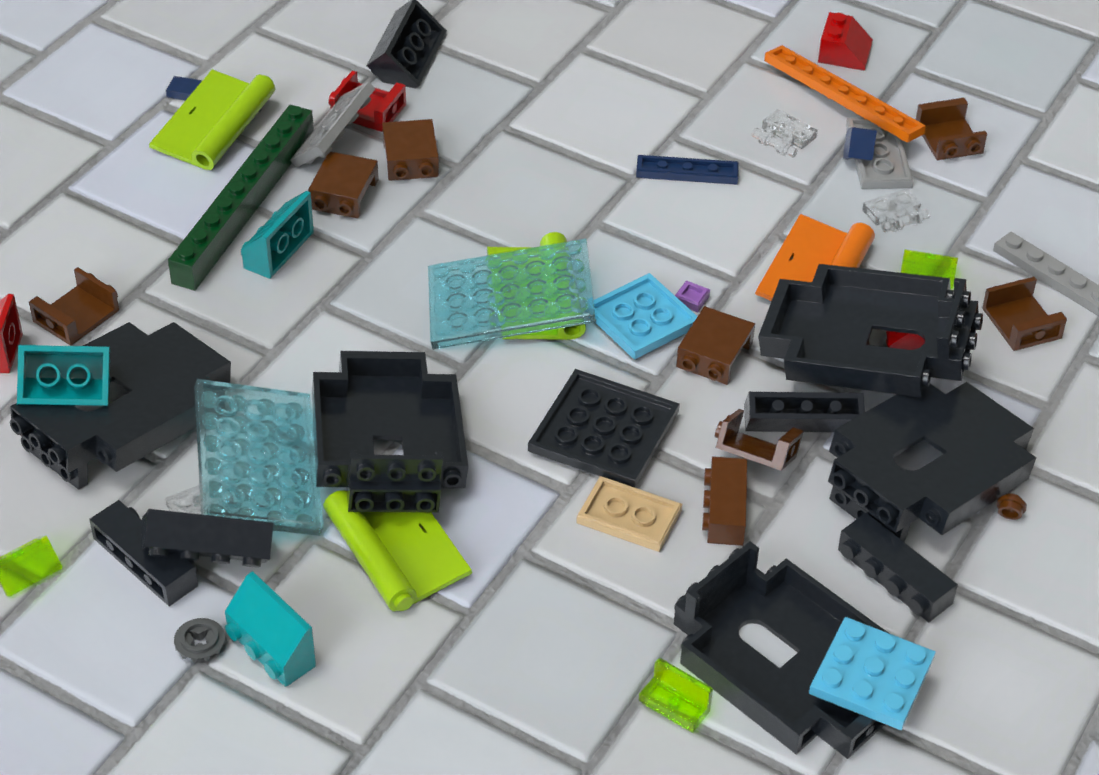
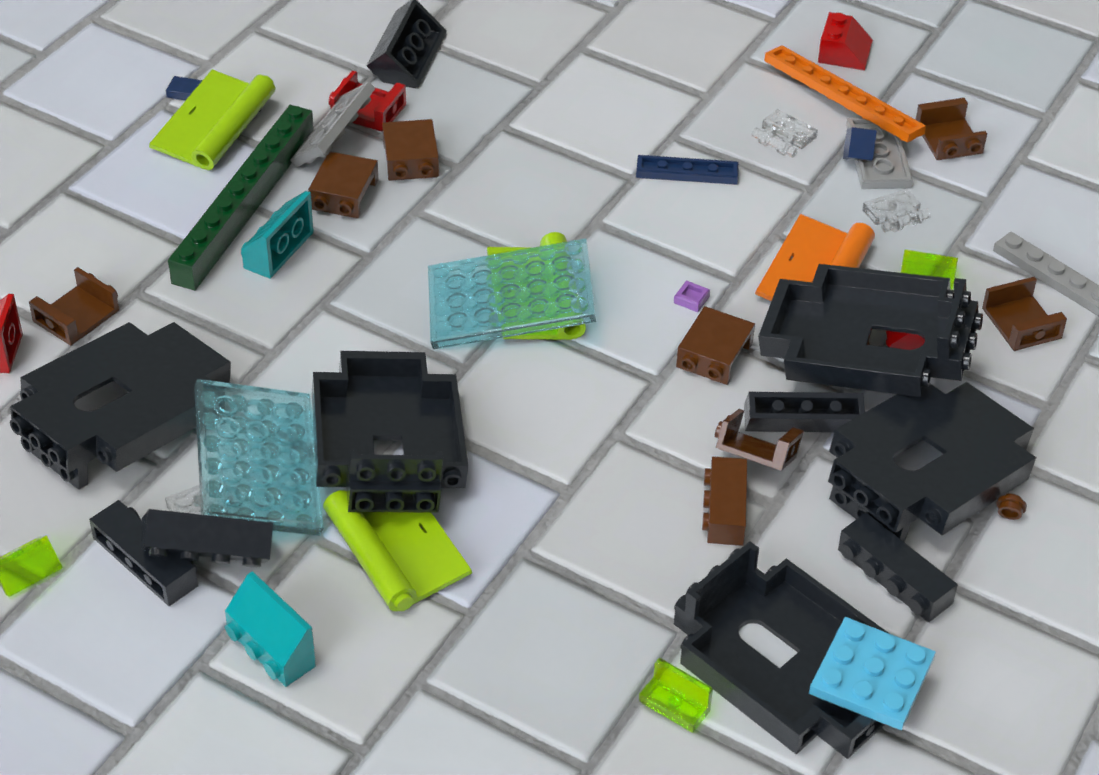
(63, 375): teal slope -> none
(199, 629): dark grey gear -> none
(604, 428): black plate -> none
(629, 513): tan tile -> none
(642, 316): medium azure plate -> none

